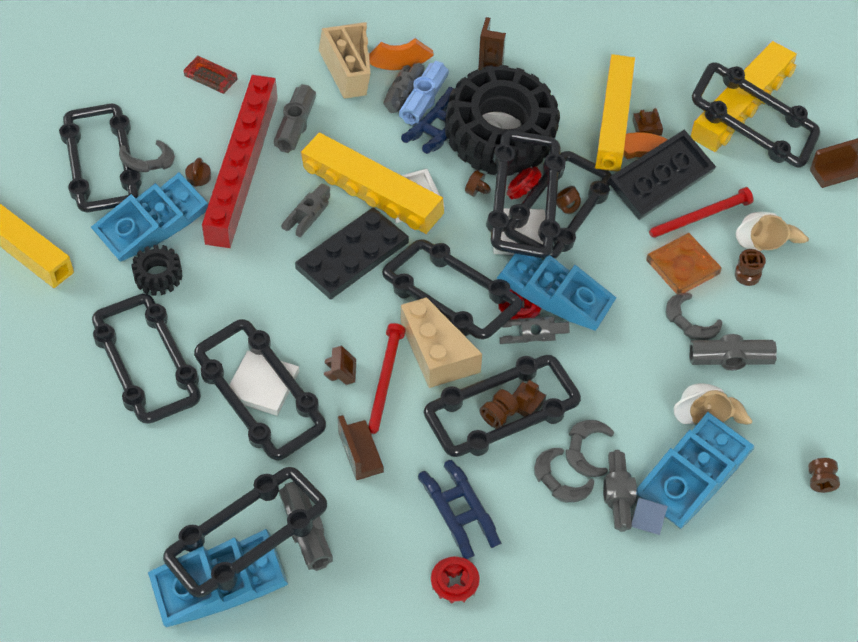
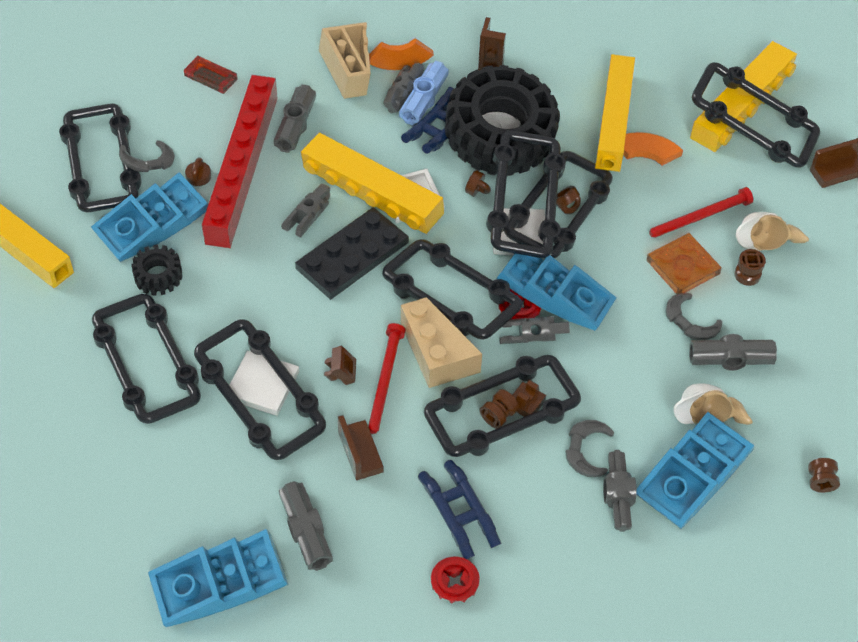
(225, 574): black bar -> none
(523, 183): red gear -> none
(563, 493): dark grey piece -> none
(648, 122): reddish brown tile -> none
(649, 516): sand blue tile -> none
(661, 174): black plate -> none

